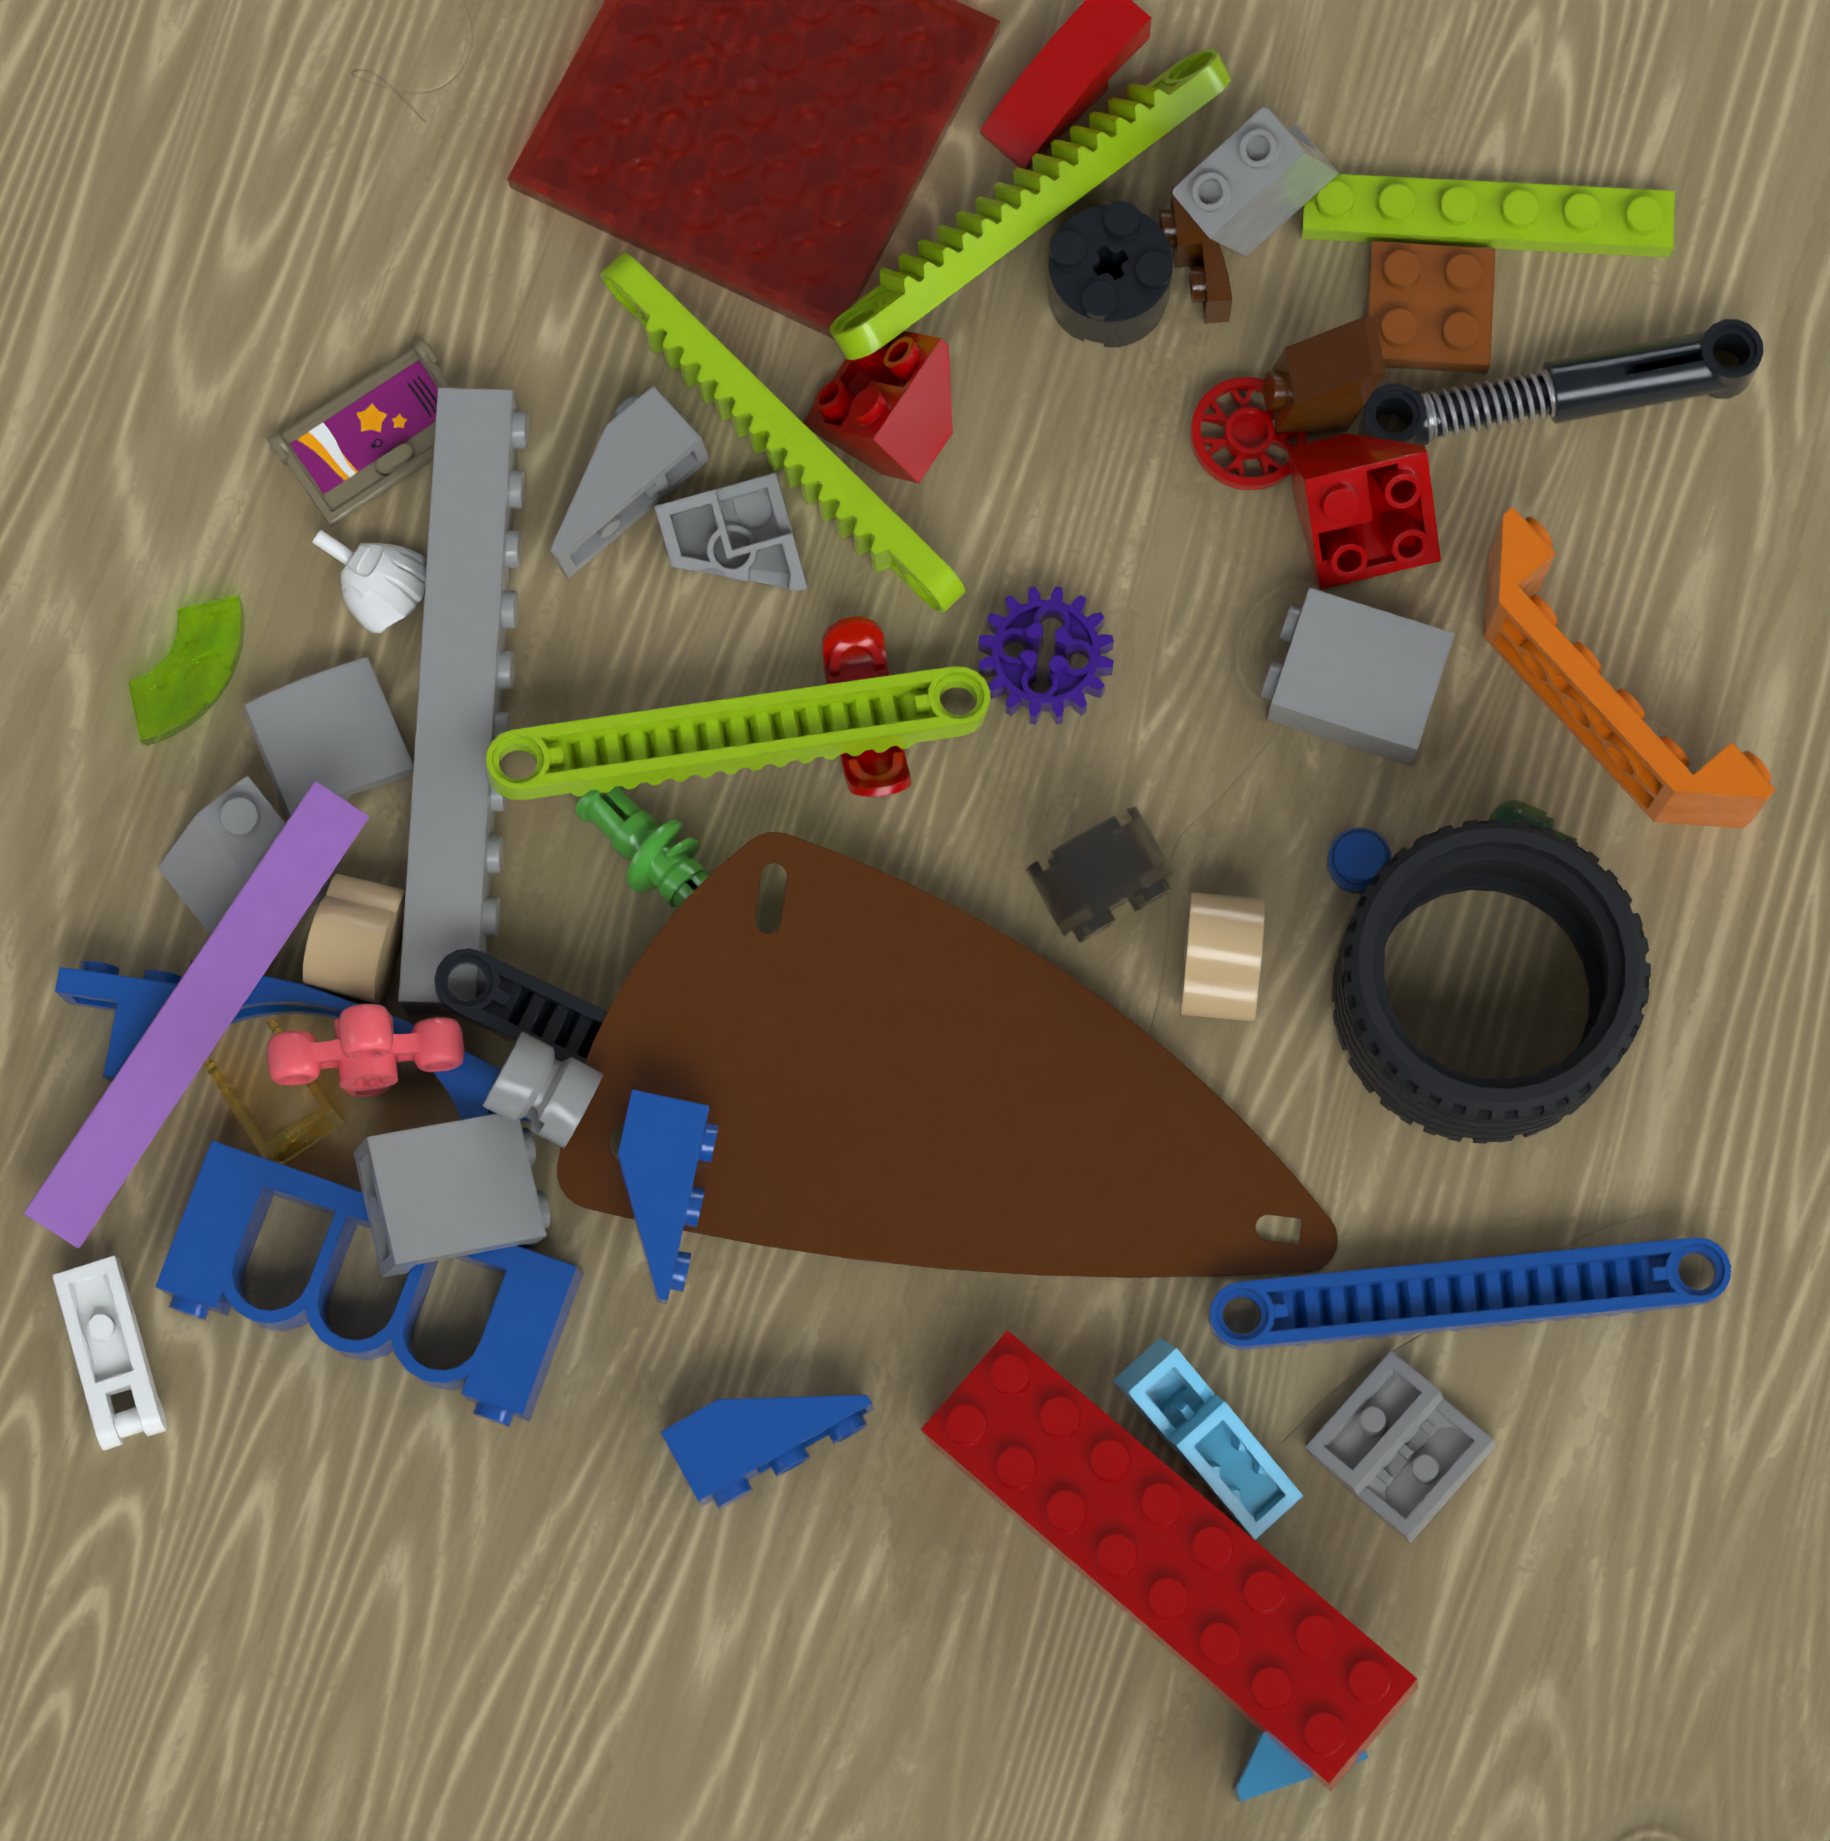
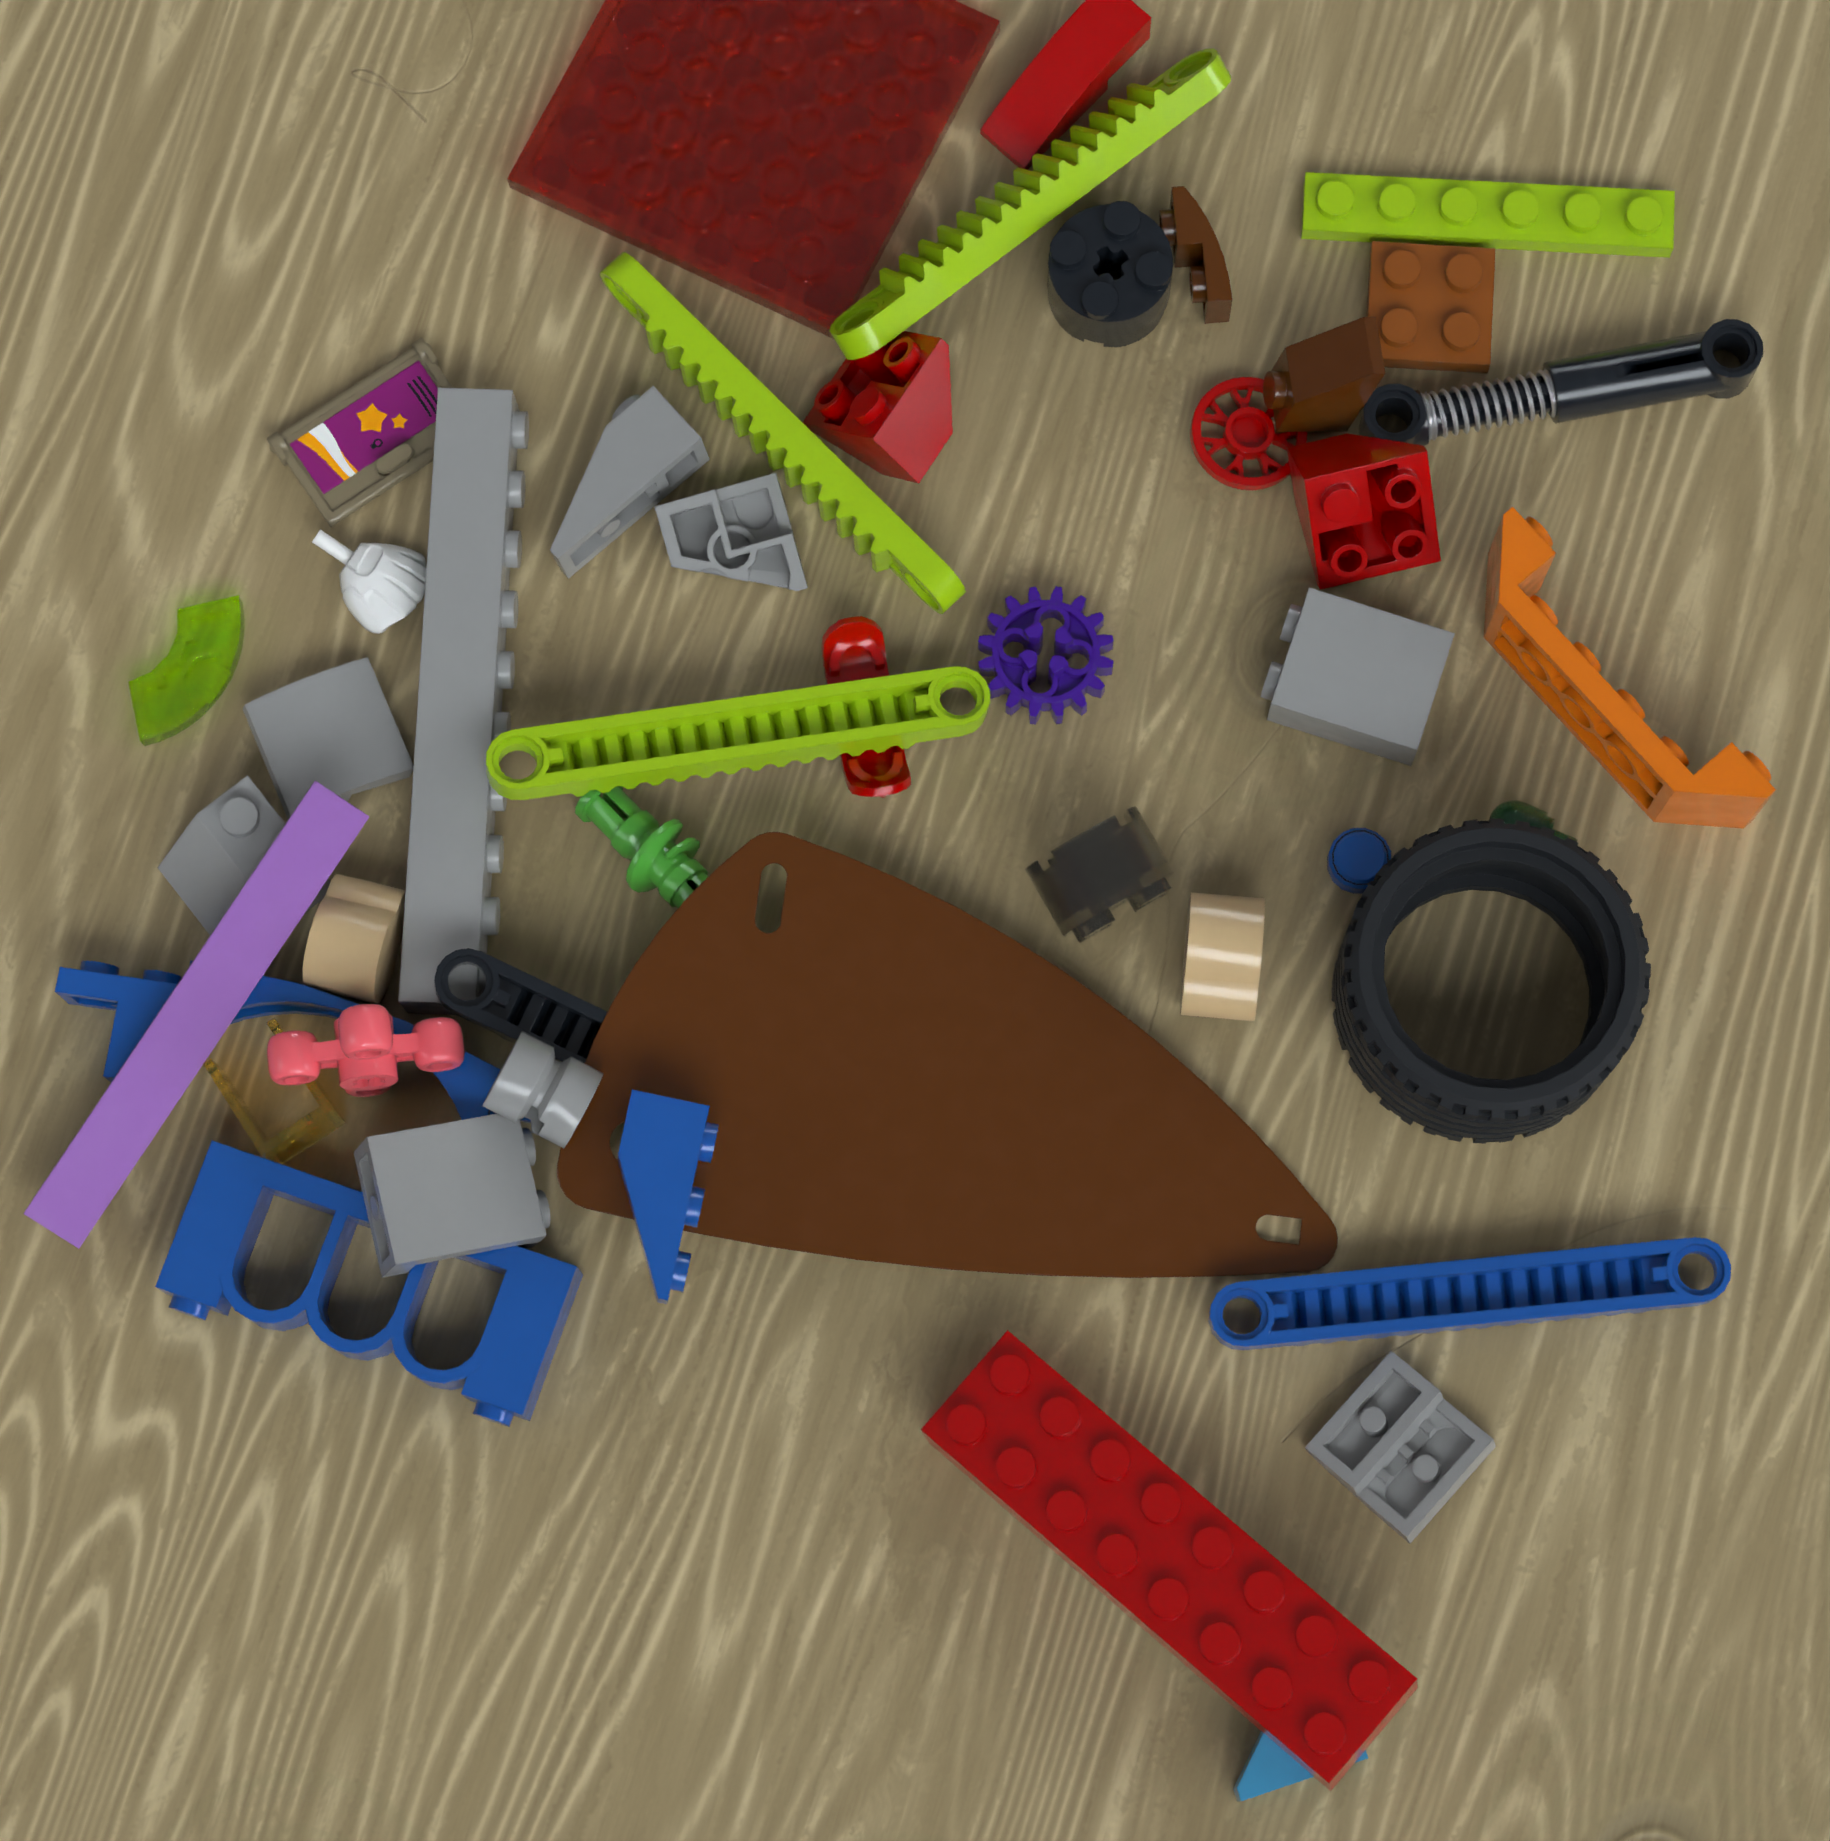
(109, 1350): white plate -> none
(746, 1436): blue slope -> none
(1207, 1437): medium azure slope -> none
(1254, 182): light grey panel -> none

